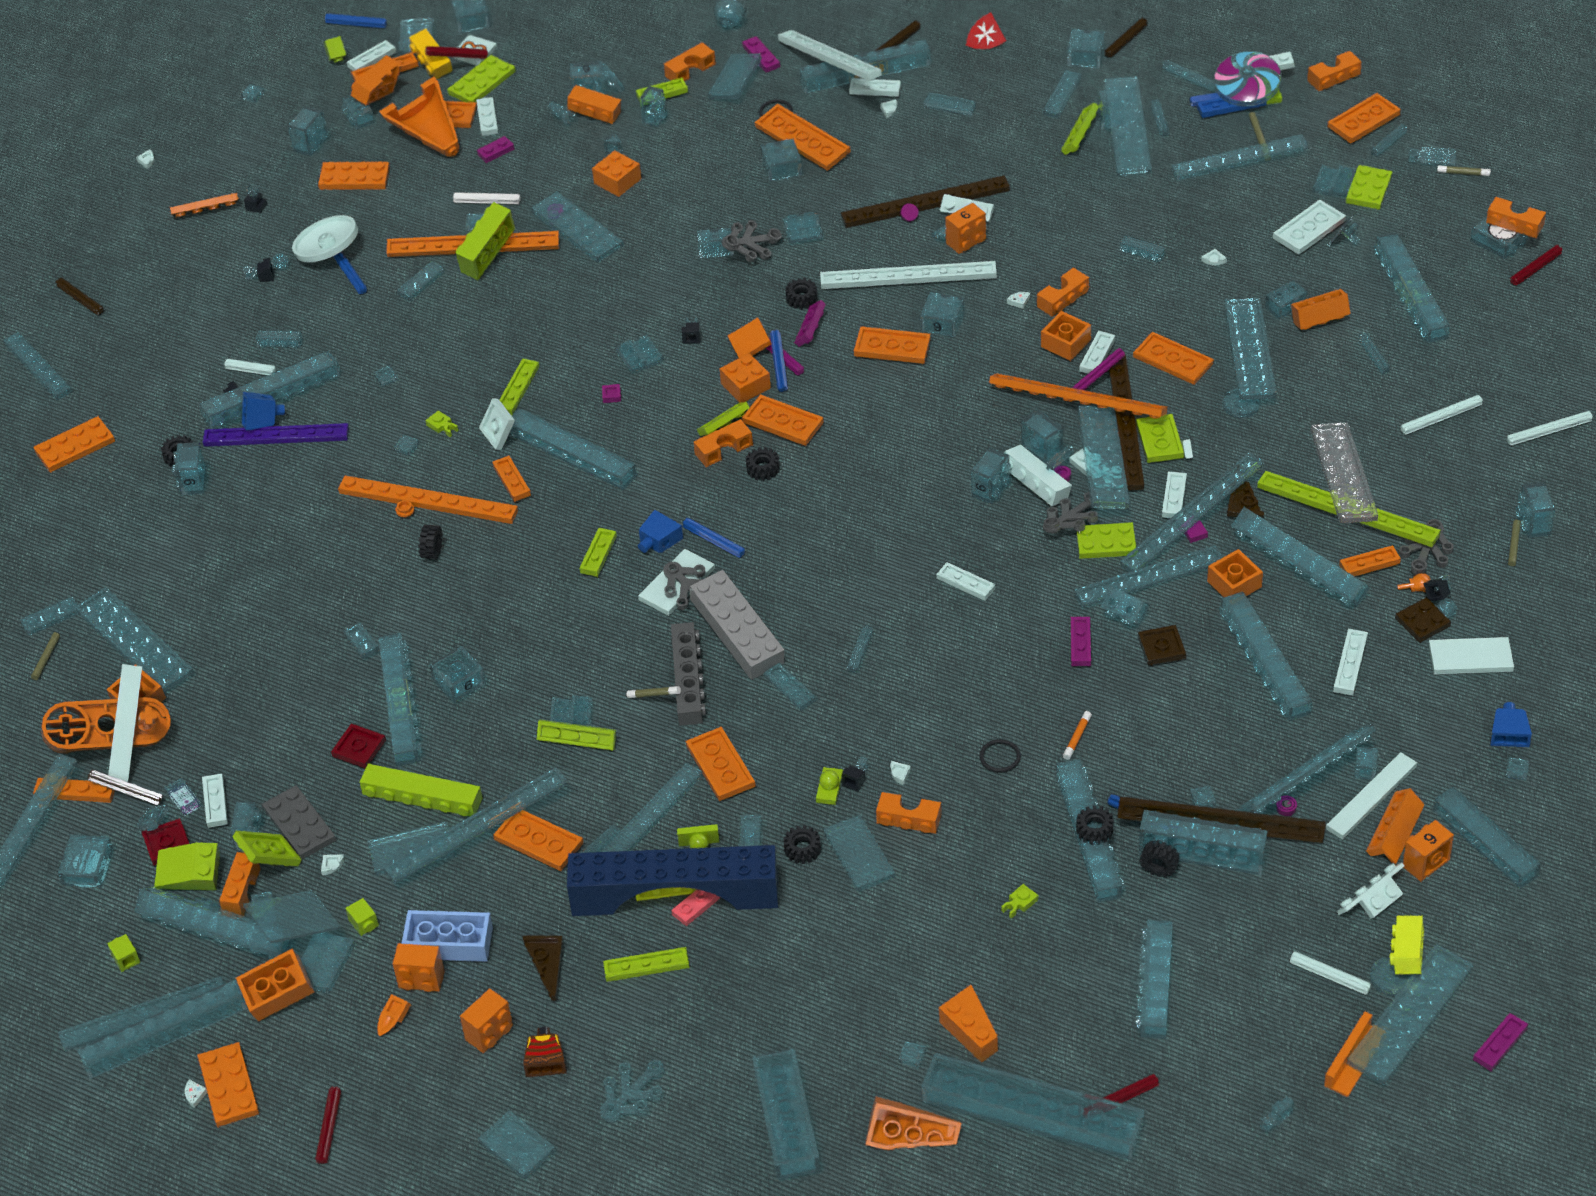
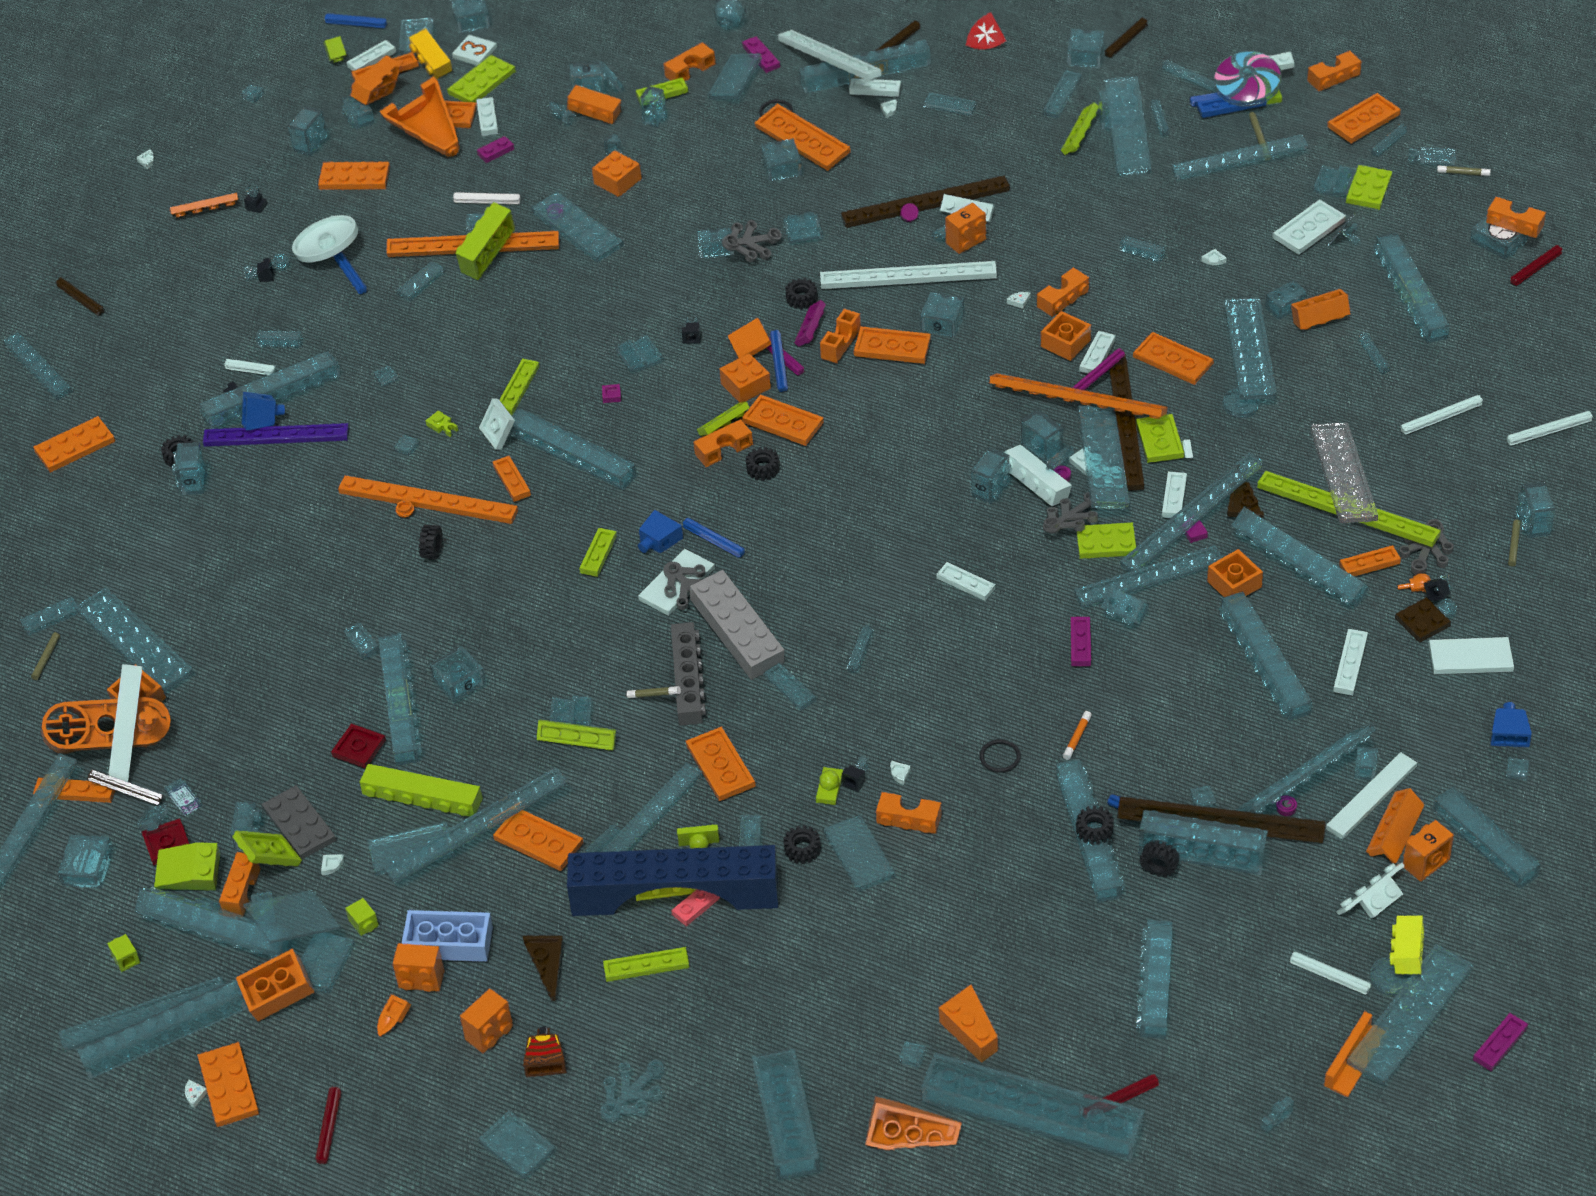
(214, 800): light aqua plate -> none
(456, 52): dark red axle -> none
(835, 344): none -> orange arch
(1020, 899): lime plate -> none
(1162, 645): dark brown plate -> none

